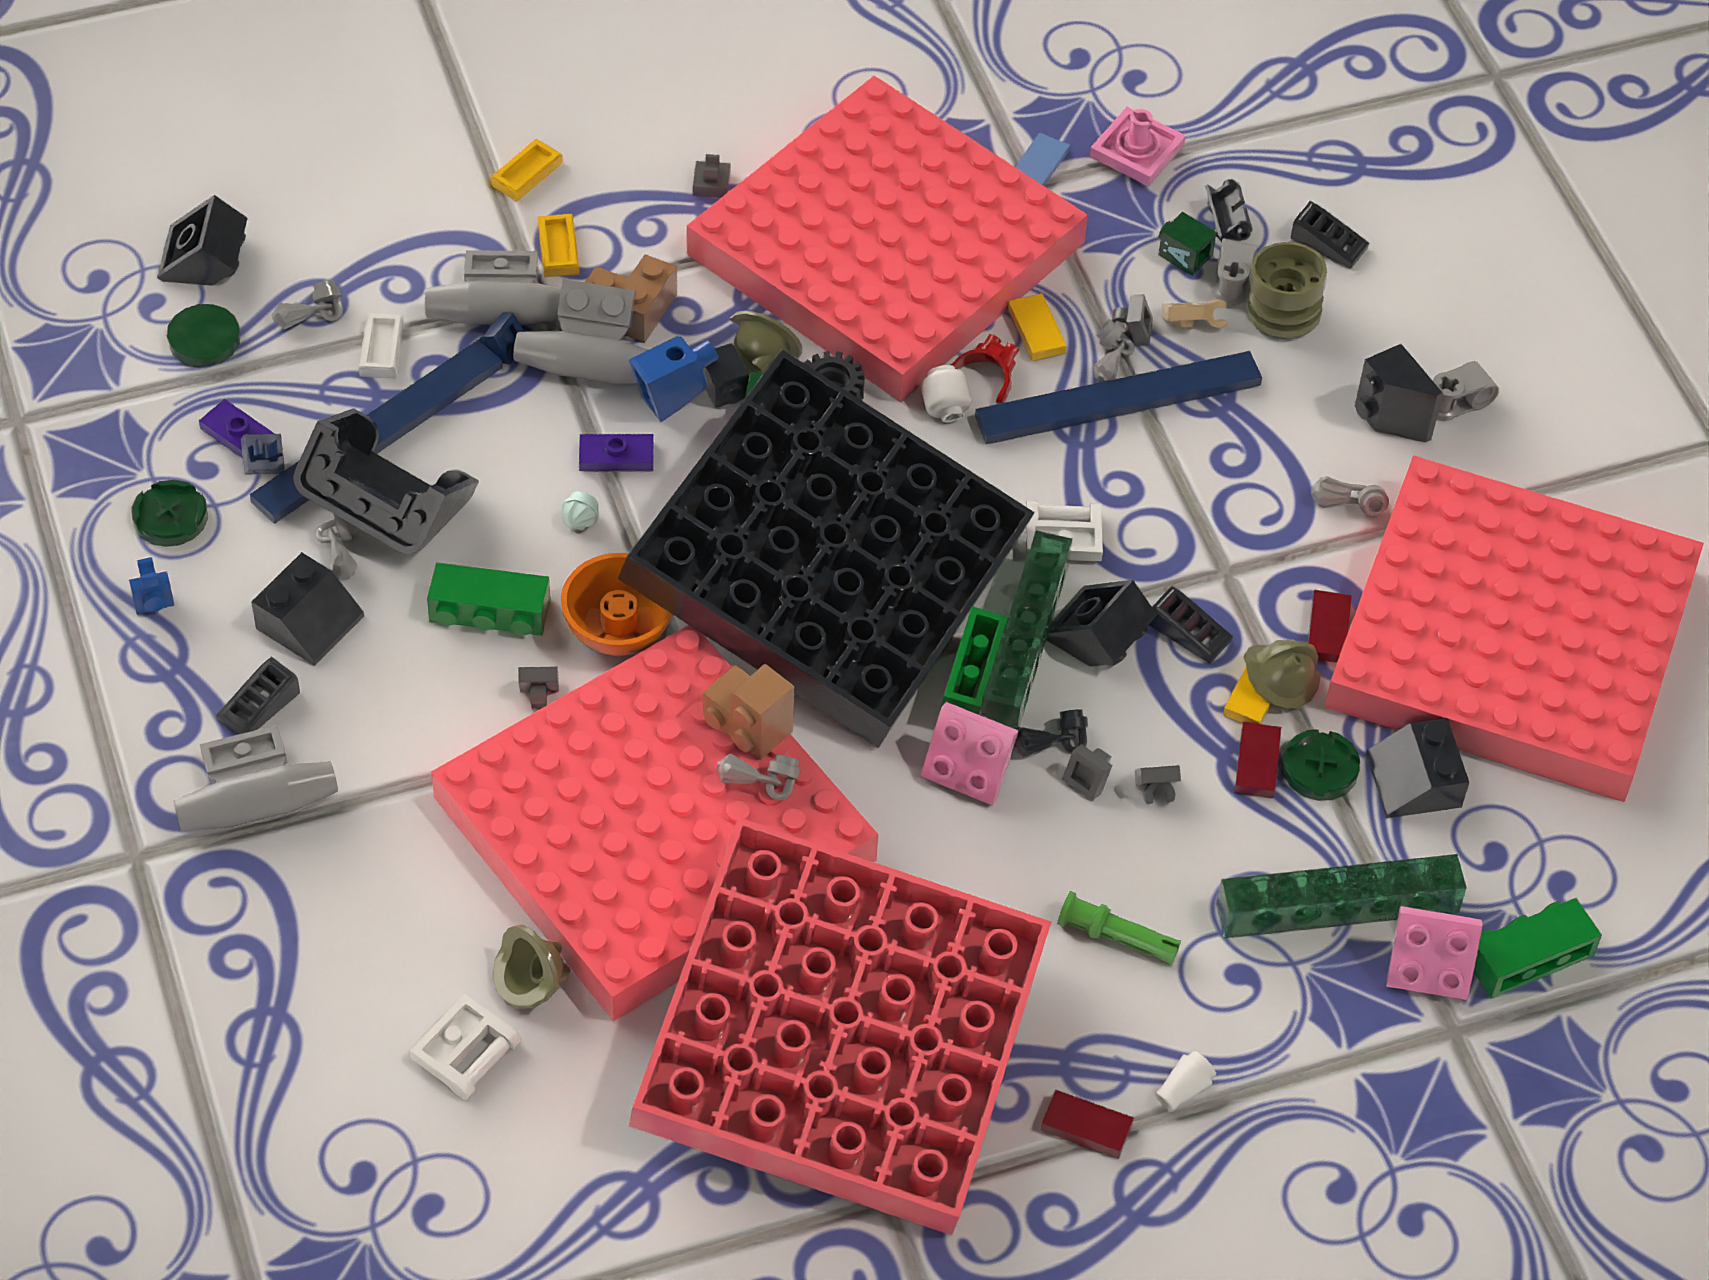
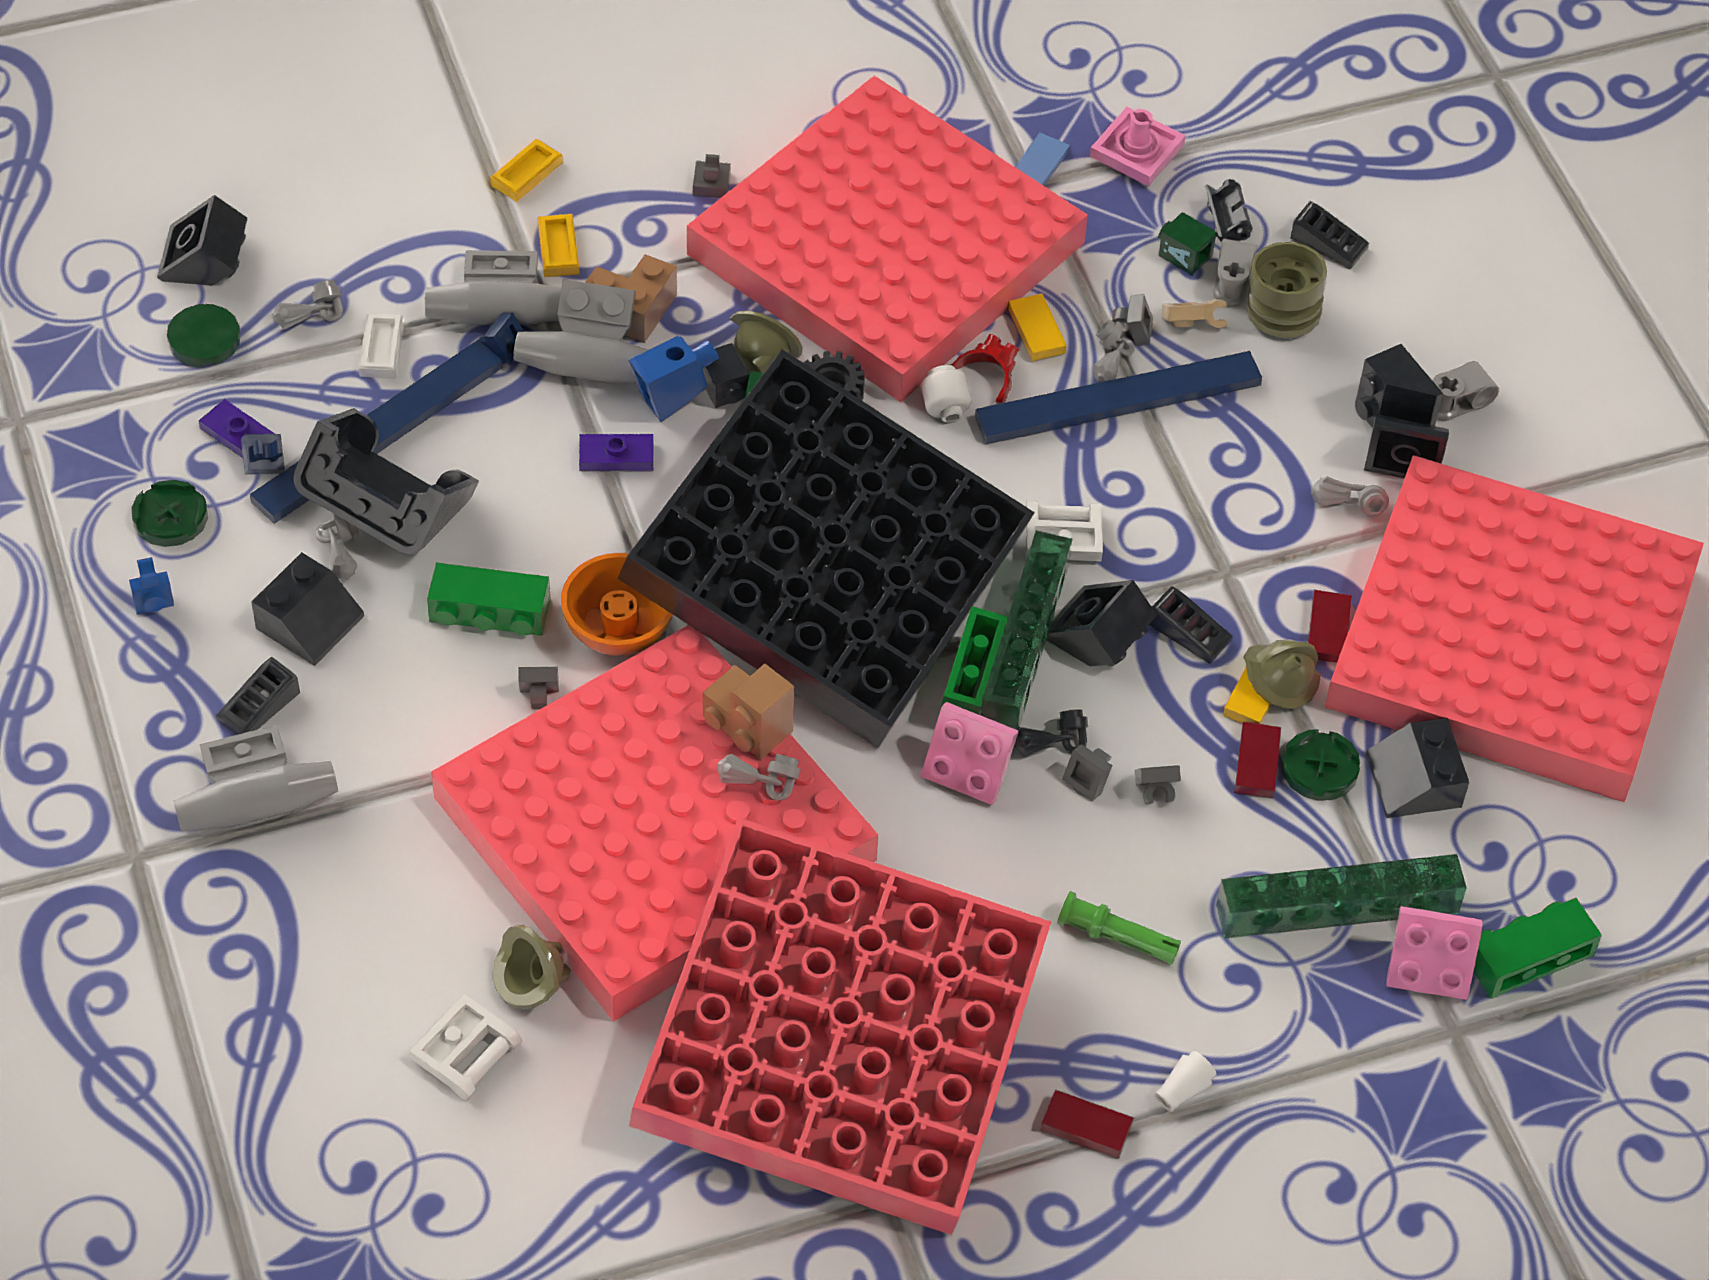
(580, 510): light aqua plate -> none
(1397, 440): none -> black slope

